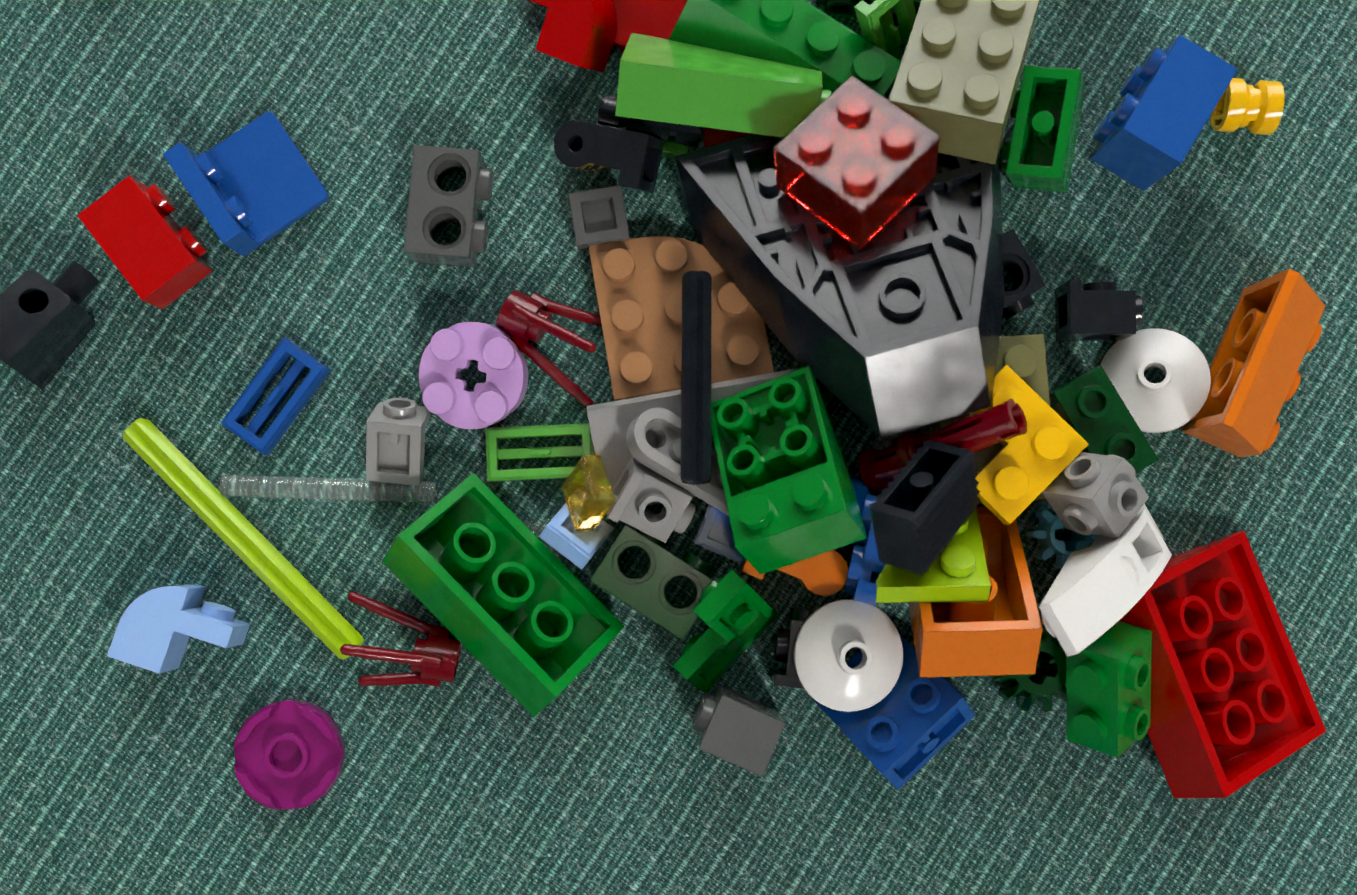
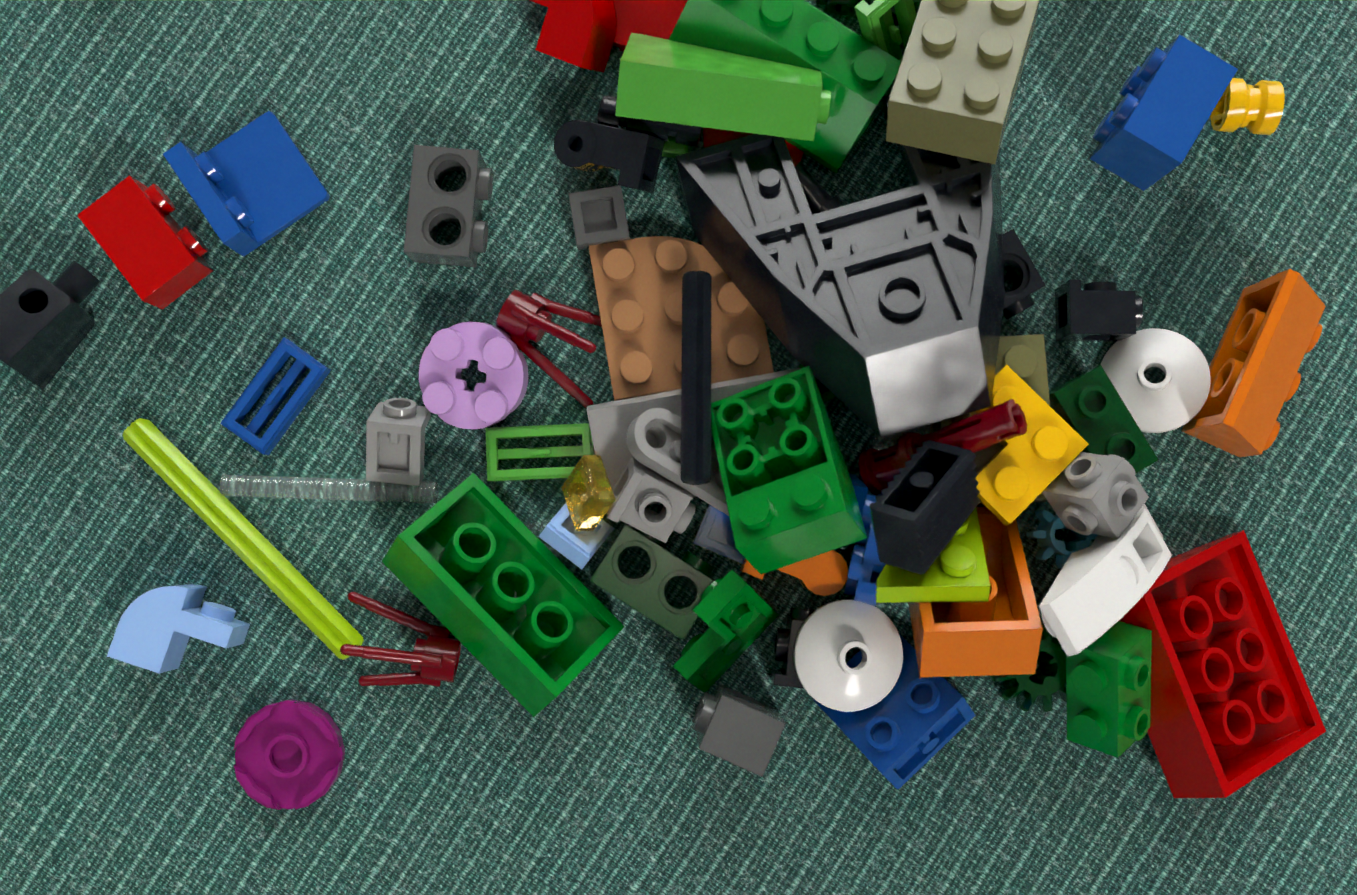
(856, 161): clear red brick -> none
(1045, 128): green brick -> none

